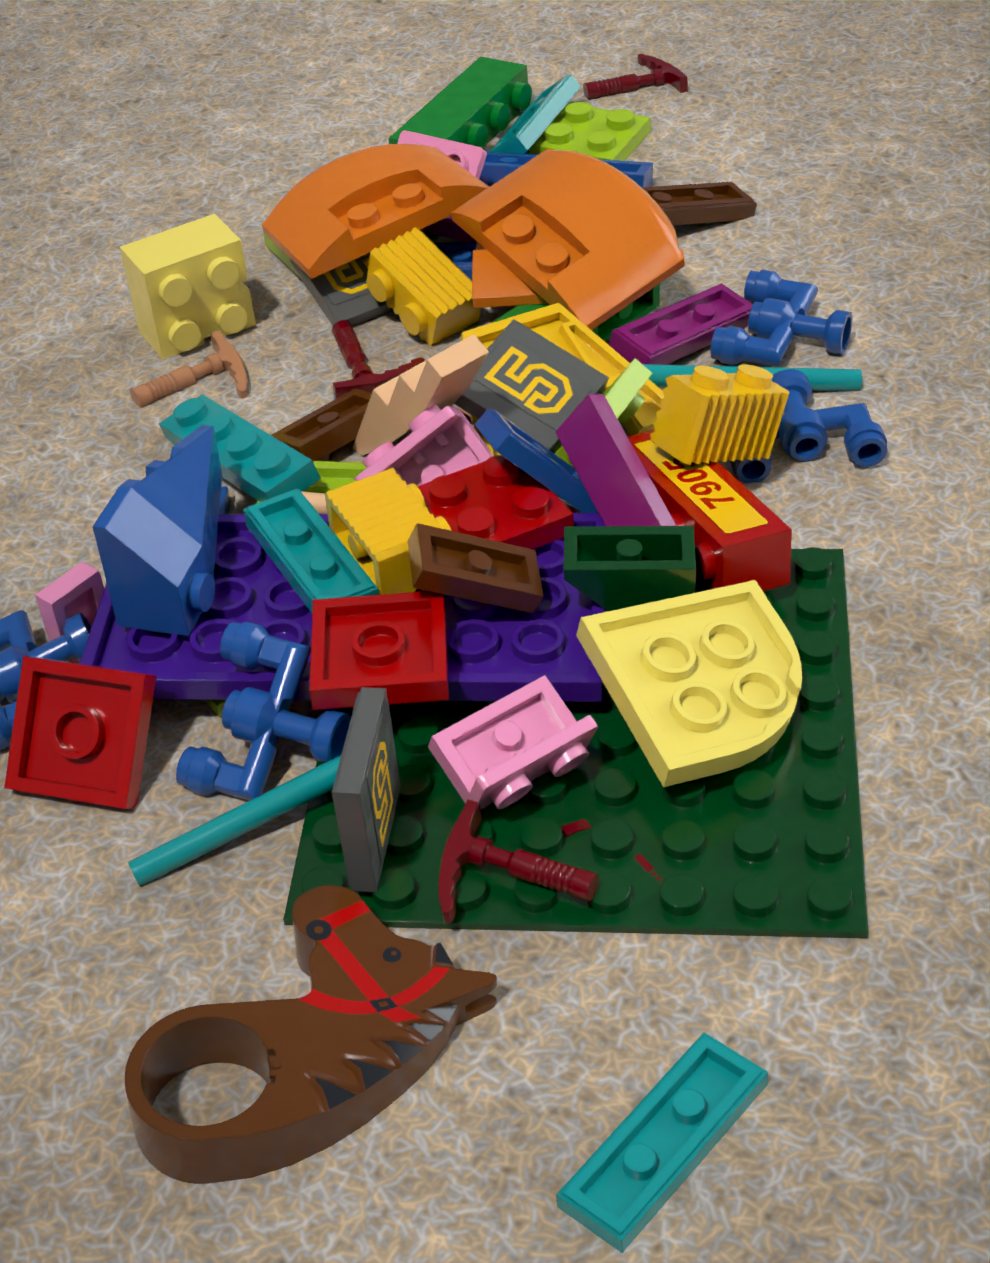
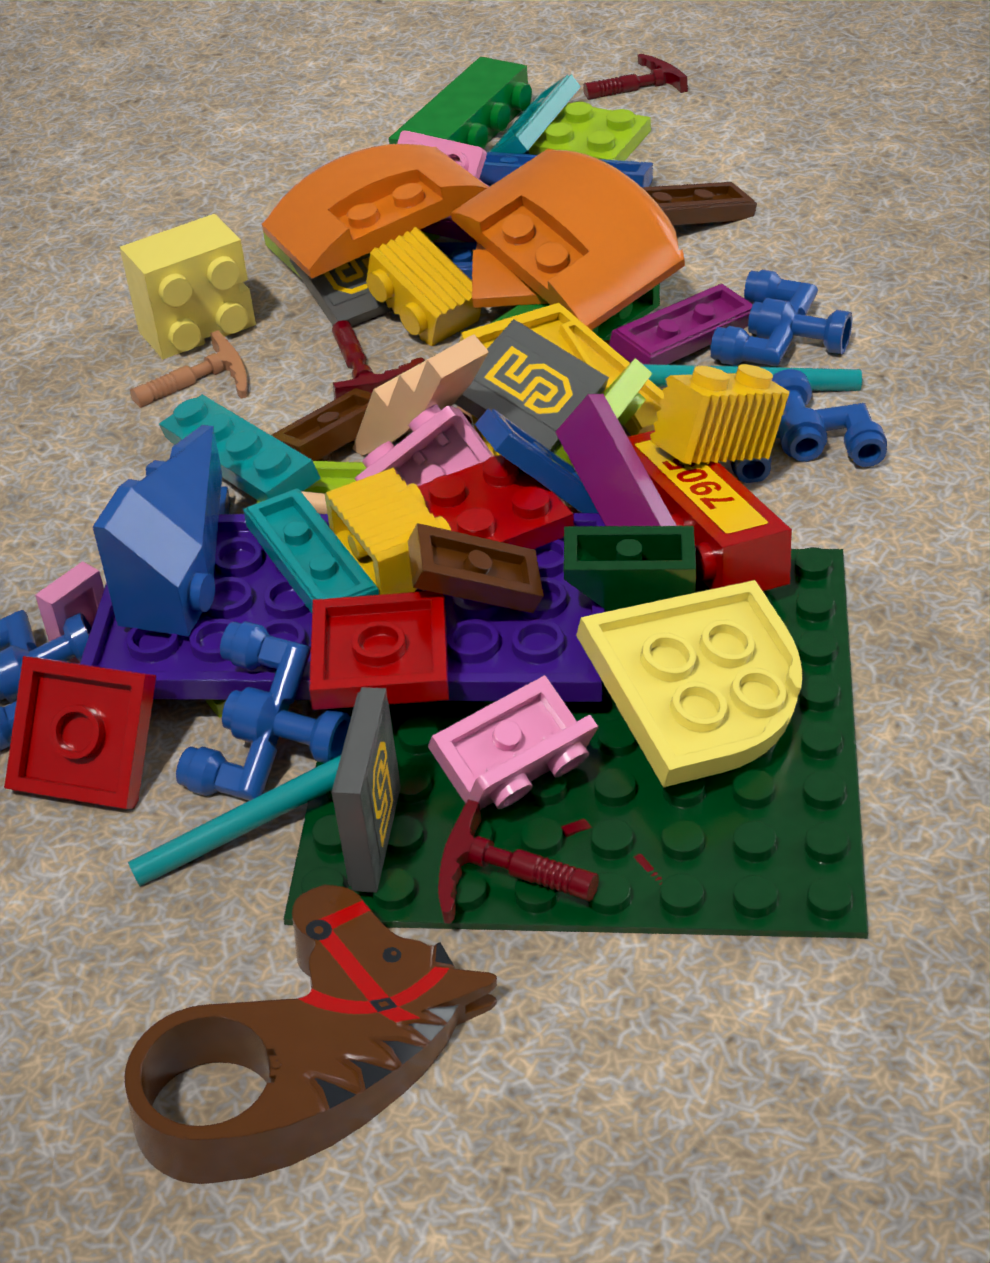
(661, 1141): teal tile -> none

